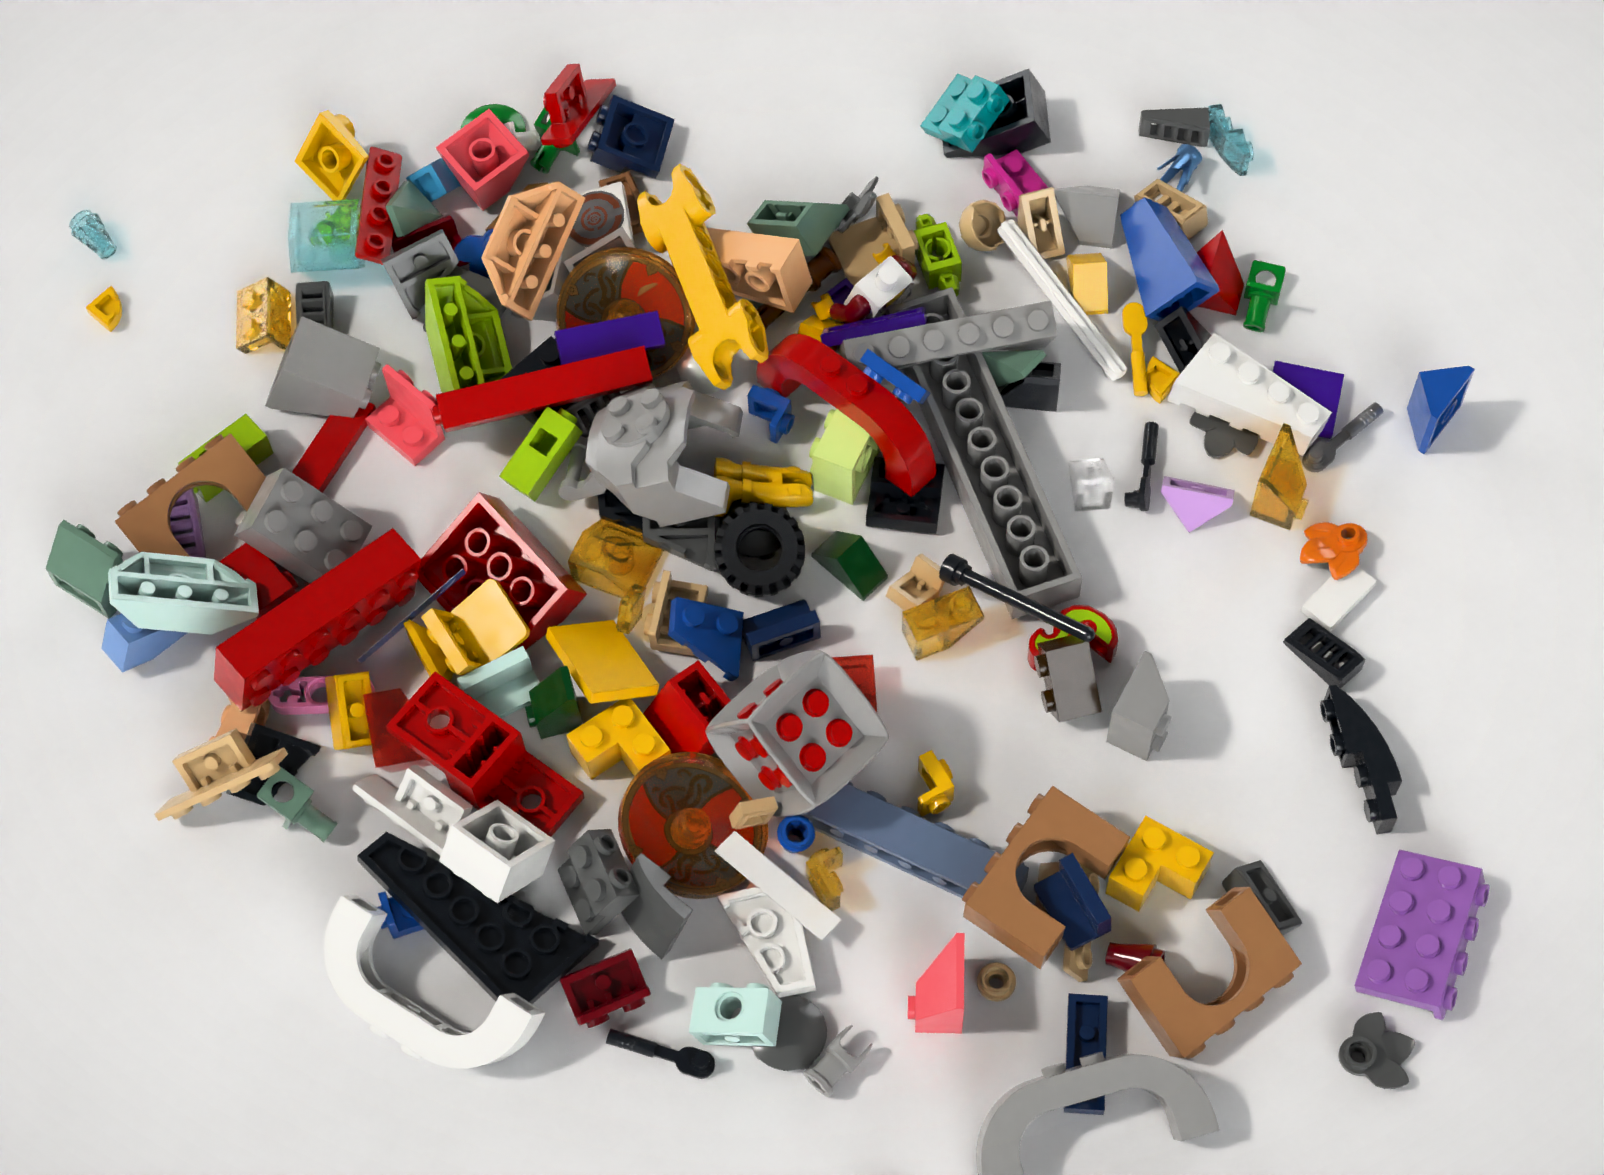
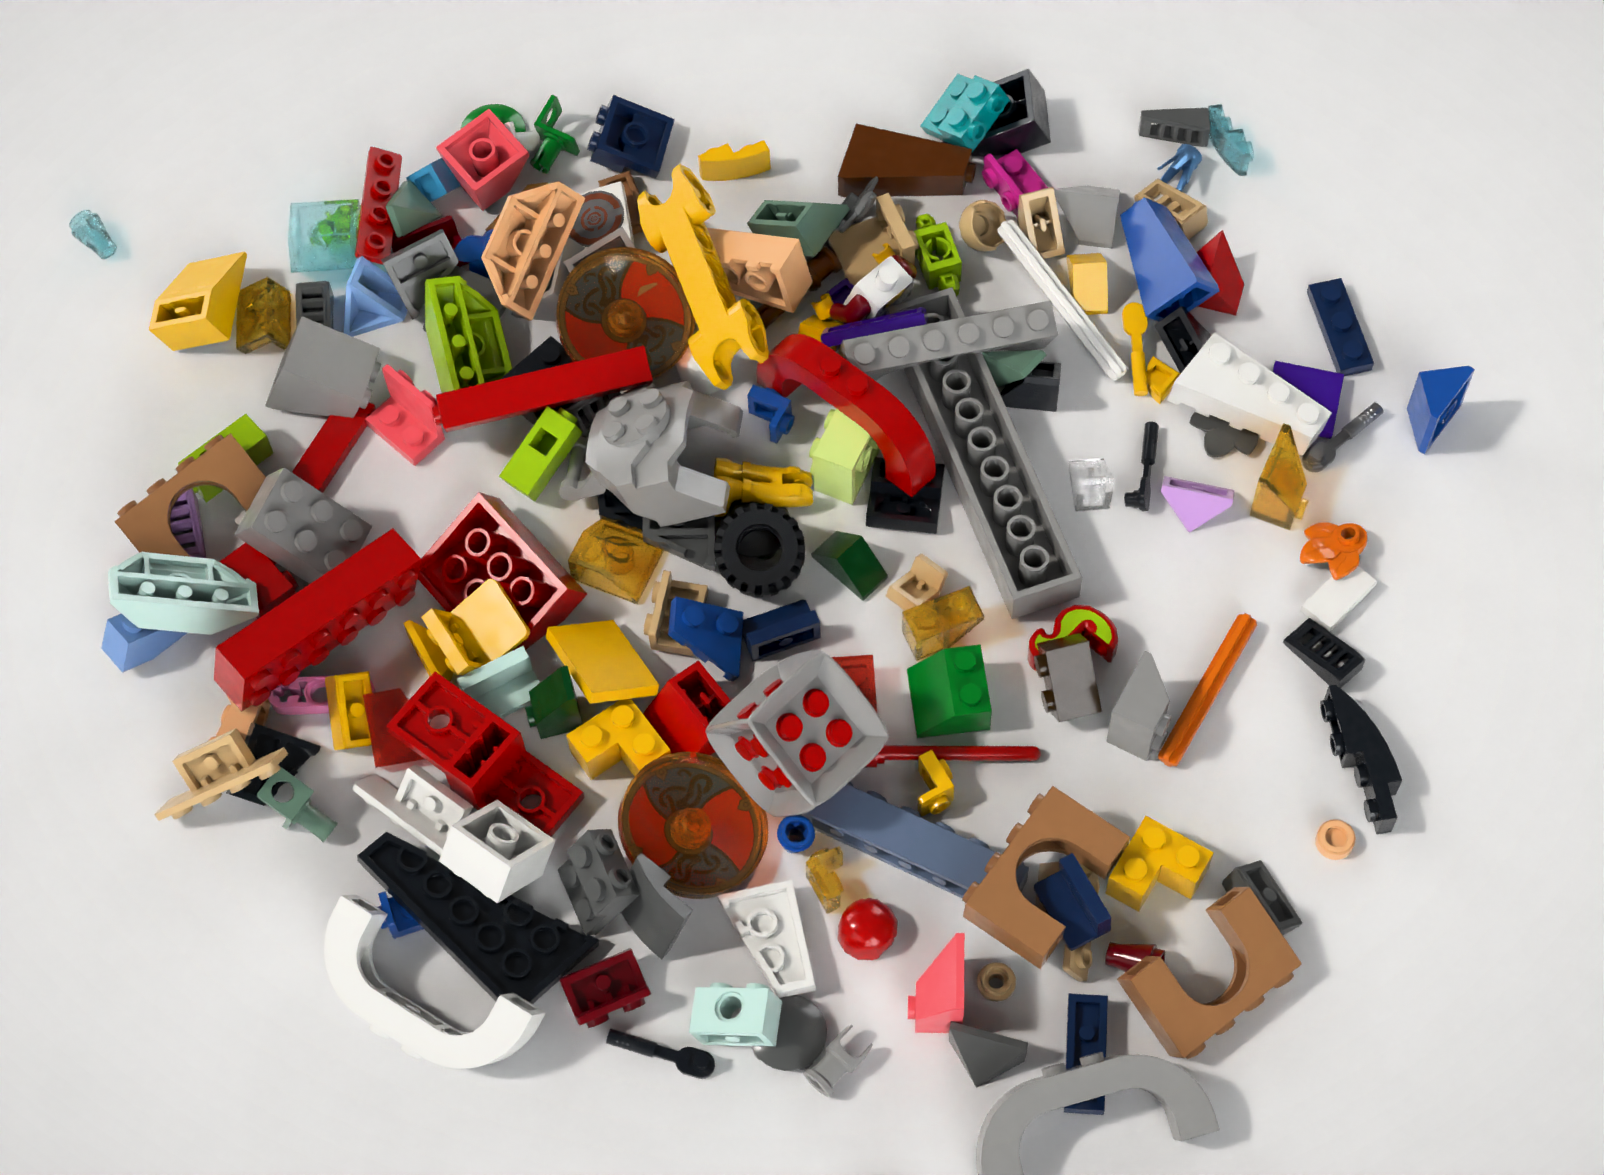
(82, 566): sand green slope -> none
(106, 309): yellow tile -> none
(199, 303): none -> yellow slope
(332, 155): yellow slope -> none
(371, 300): none -> light blue slope
(412, 615): blue sticker -> none
(572, 104): red bracket -> none
(609, 337): dark purple tile -> none
(631, 608): clear yellow tile -> none
(724, 164): none -> yellow slope
(753, 812): tan tile -> none
(778, 885): white sticker -> none
(867, 929): none -> red hair
(903, 165): none -> reddish brown slope
(905, 387): blue wing -> none
(950, 692): none -> green slope
(957, 753): none -> red piece
(958, 572): black piece -> none
(984, 1052): none -> dark grey slope
(1207, 690): none -> orange axle
(1261, 294): green bracket -> none
(1335, 839): none -> light nougat tile
(1340, 327): none -> dark blue plate
(1382, 1052): dark grey plate -> none
(1423, 932): medium lavender bracket -> none

